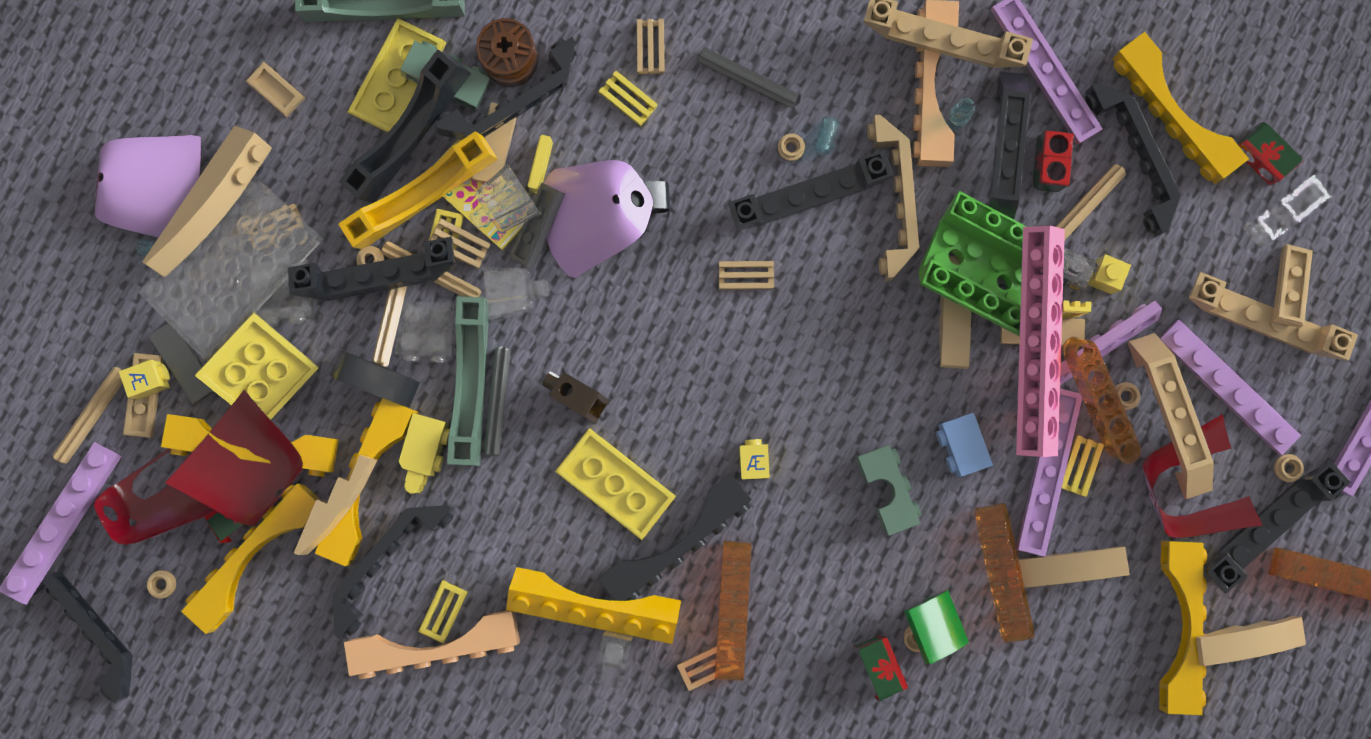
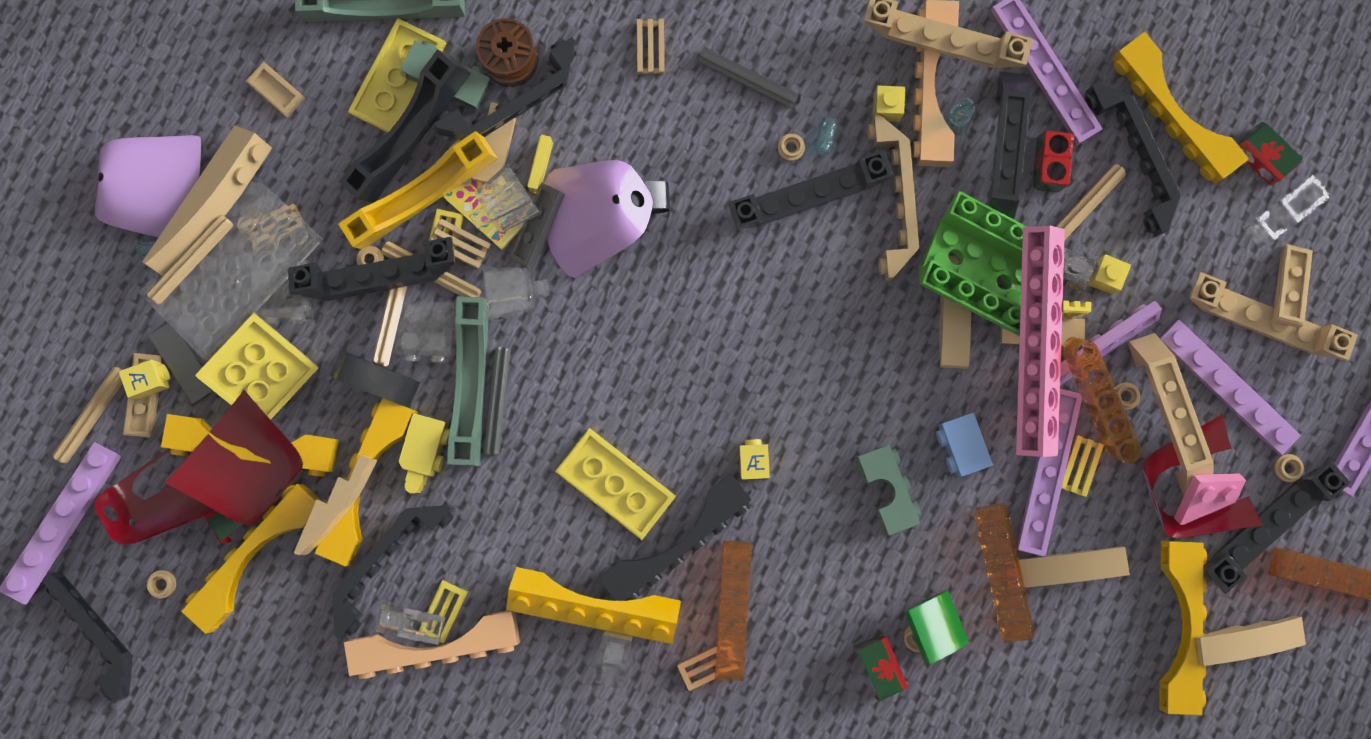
(190, 259): none -> tan axle
(399, 621): none -> clear torso
(582, 399): dark brown torso -> none
(610, 83): light yellow tile -> none
(746, 264): tan tile -> none
(889, 102): none -> light yellow brick
(1208, 495): none -> bright pink wing

